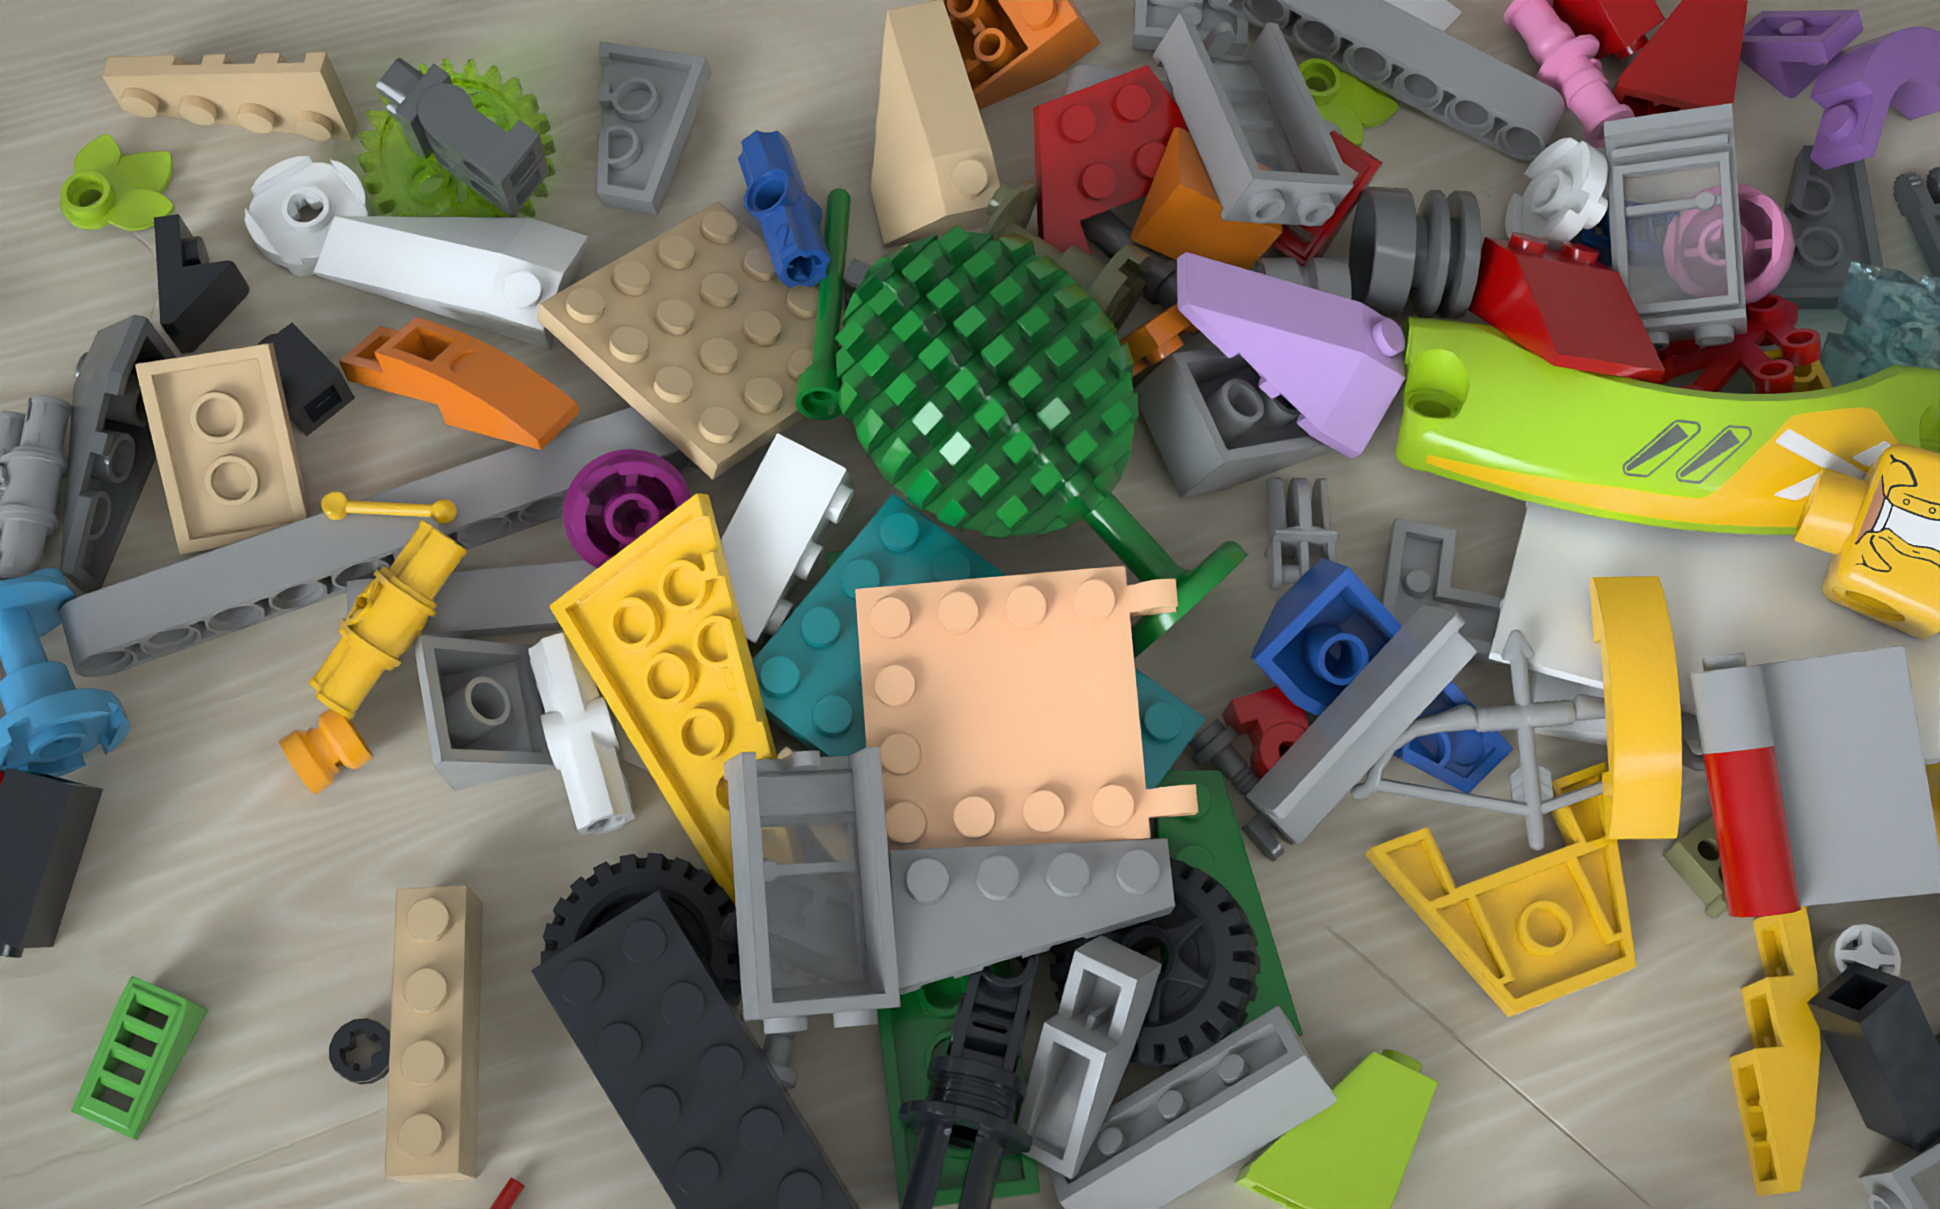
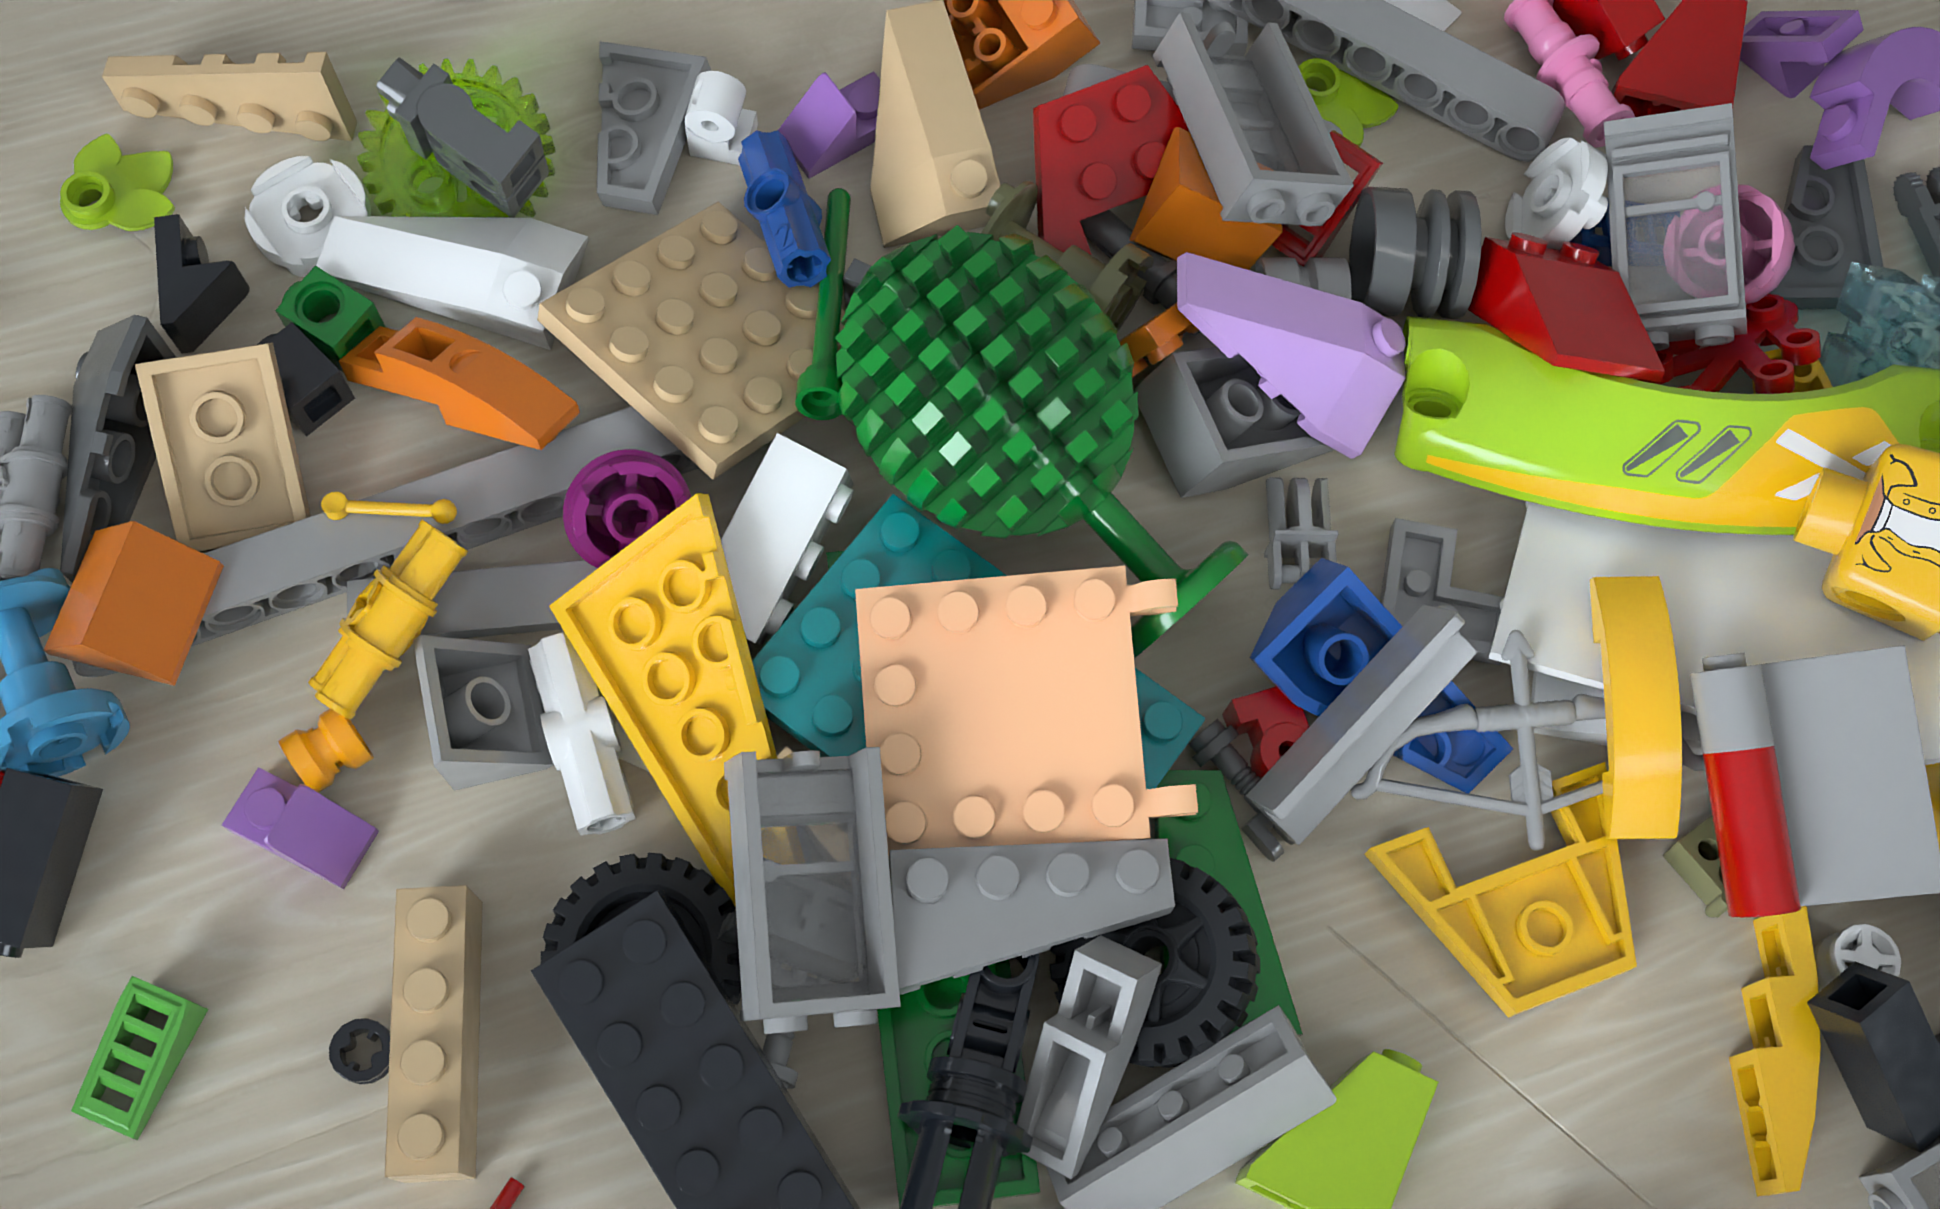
(135, 603): none -> orange slope
(301, 827): none -> medium lavender slope
(324, 295): none -> green brick
(716, 118): none -> white leg
(832, 122): none -> medium lavender slope

